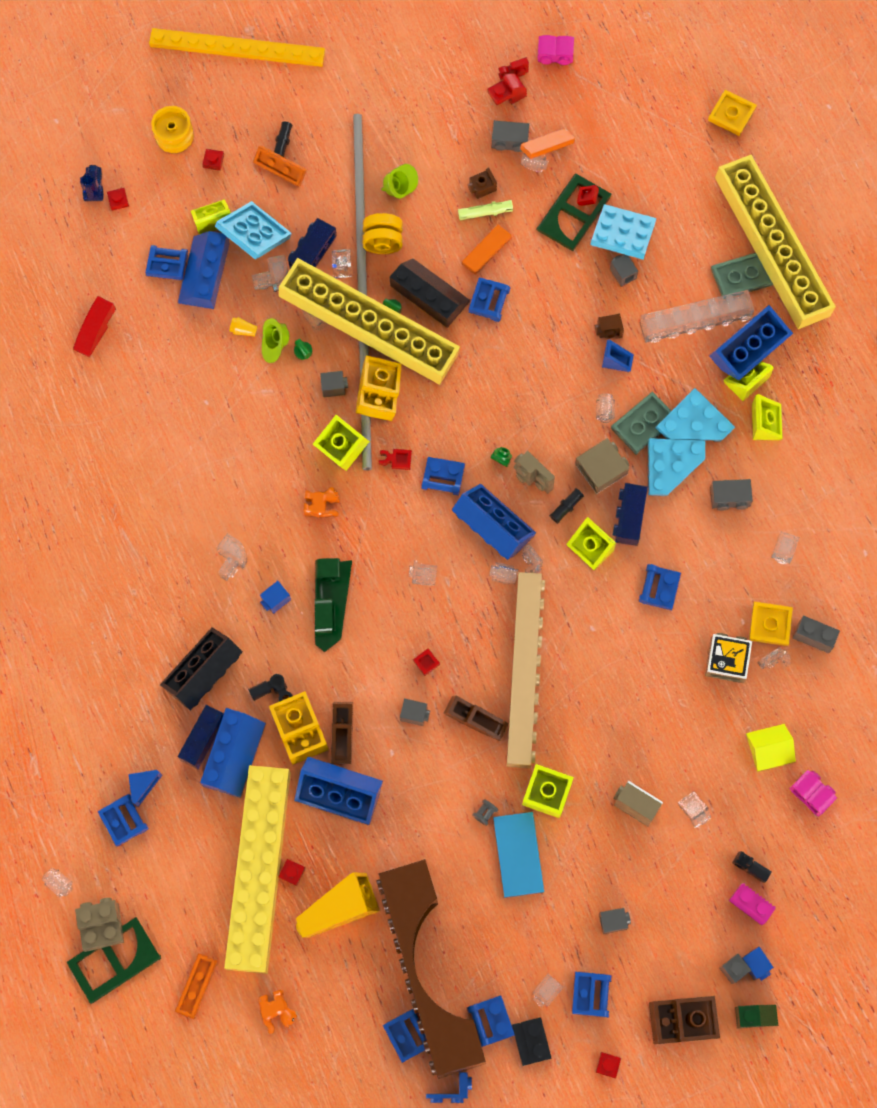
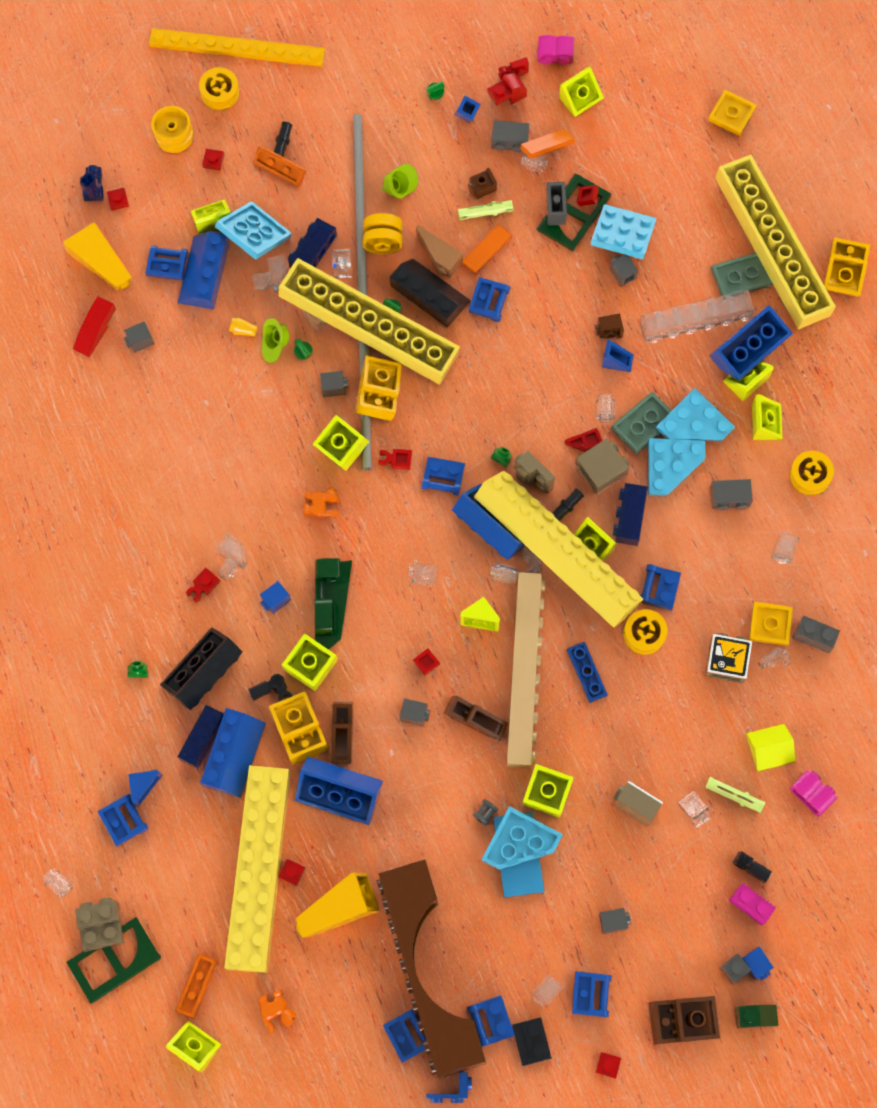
(97, 255): none -> yellow slope
(137, 670): none -> green plate
(138, 337): none -> dark grey brick
(193, 1046): none -> neon yellow slope
(204, 582): none -> red plate
(216, 79): none -> yellow wheel
(309, 662): none -> neon yellow brick
(435, 90): none -> green plate
(443, 256): none -> medium nougat slope
(467, 109): none -> blue brick
(480, 616): none -> neon yellow slope
(520, 840): none -> medium azure plate
(556, 203): none -> dark grey brick
(558, 548): none -> light yellow brick
(580, 92): none -> neon yellow slope
(585, 440): none -> red tile
(590, 682): none -> blue tile
(649, 617): none -> yellow wheel
(757, 804): none -> yellowish green pin
(816, 462): none -> yellow wheel
(846, 266): none -> yellow slope

